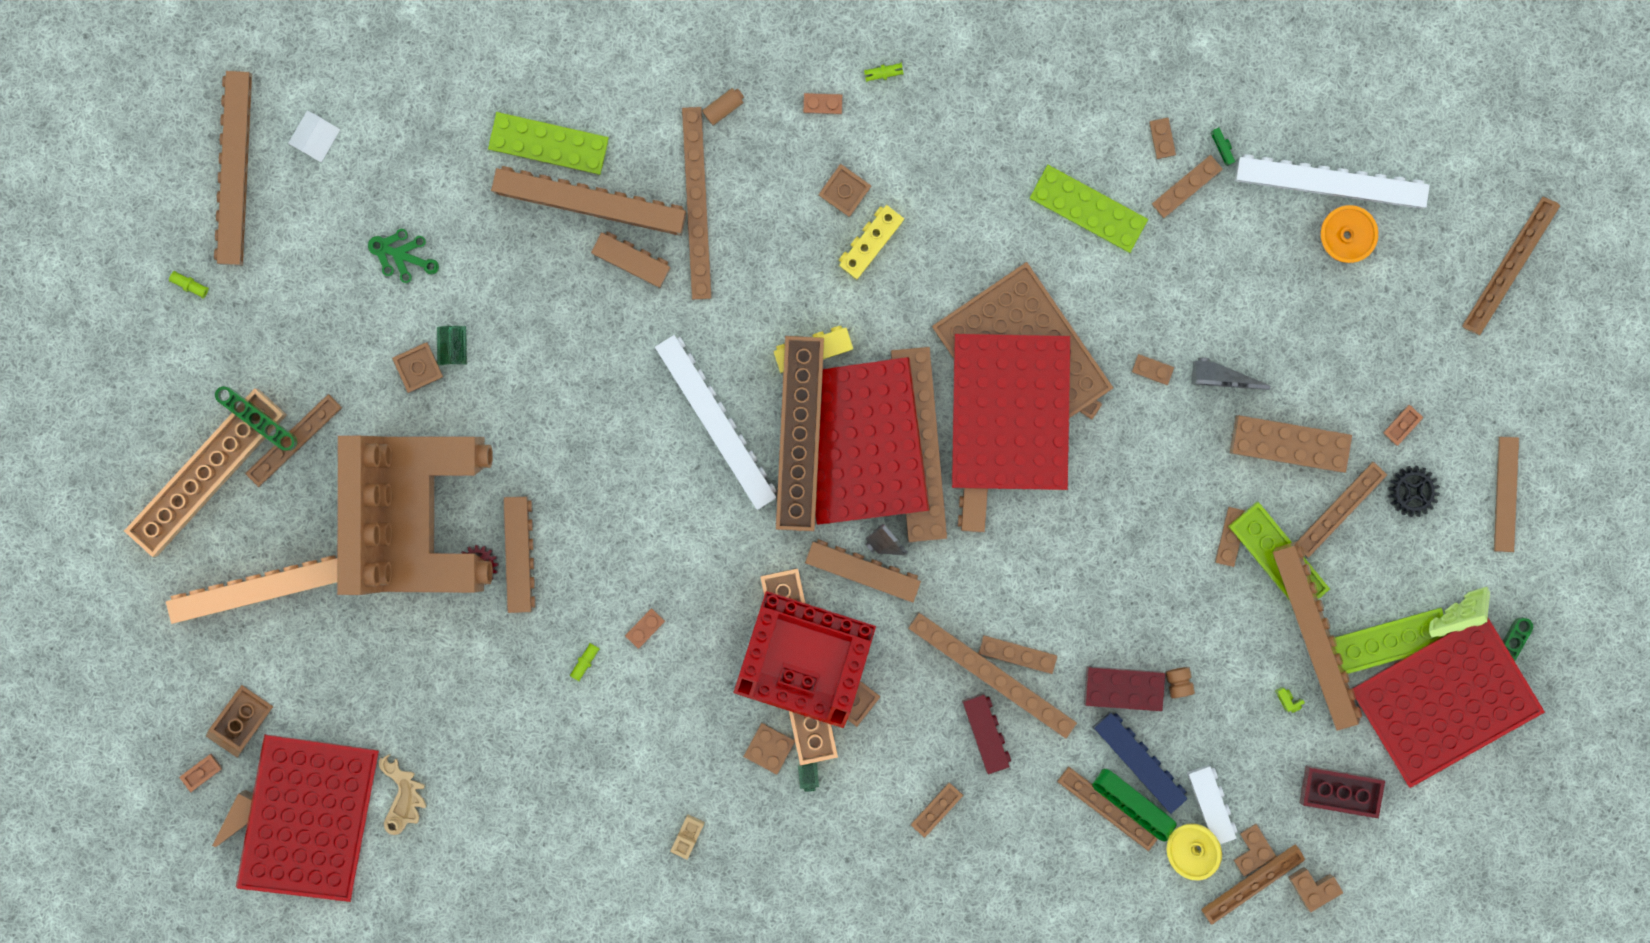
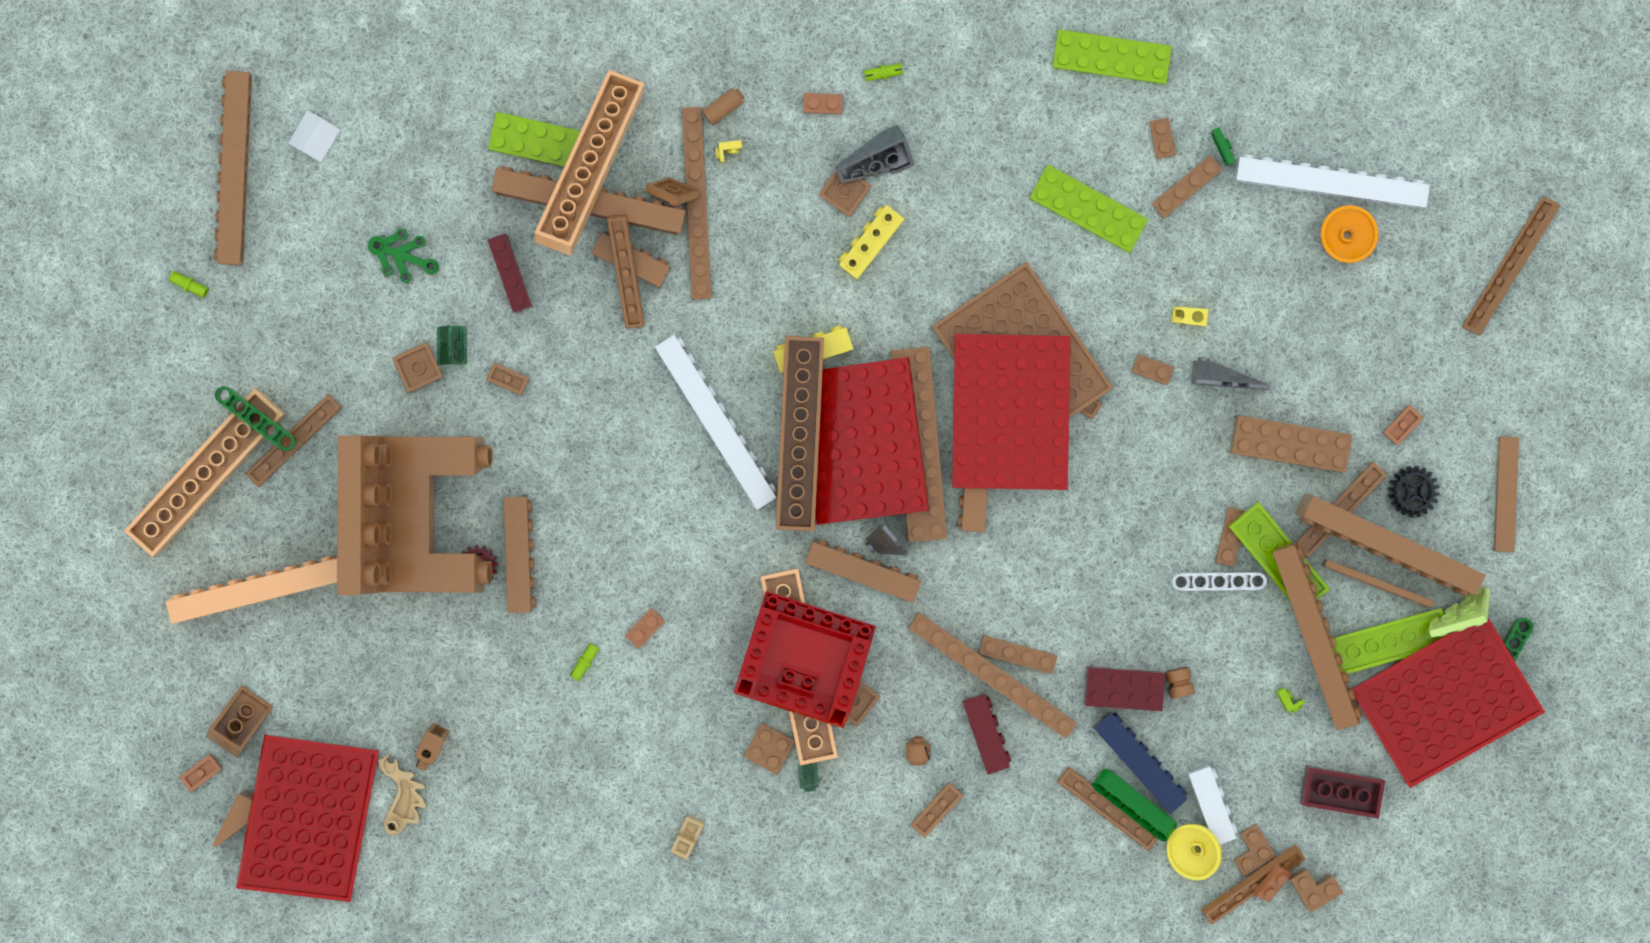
(433, 744): none -> medium nougat torso
(507, 378): none -> medium nougat plate
(510, 273): none -> dark red brick
(589, 163): none -> light nougat brick
(626, 271): none -> medium nougat tile
(672, 191): none -> medium nougat plate
(731, 147): none -> light yellow bracket
(880, 155): none -> flat silver wedge
(918, 751): none -> medium nougat head
(1112, 56): none -> lime plate
(1190, 316): none -> light yellow leg
(1227, 581): none -> white beam
(1273, 882): none -> nougat plate
(1377, 583): none -> medium nougat tile
(1394, 547): none -> medium nougat brick

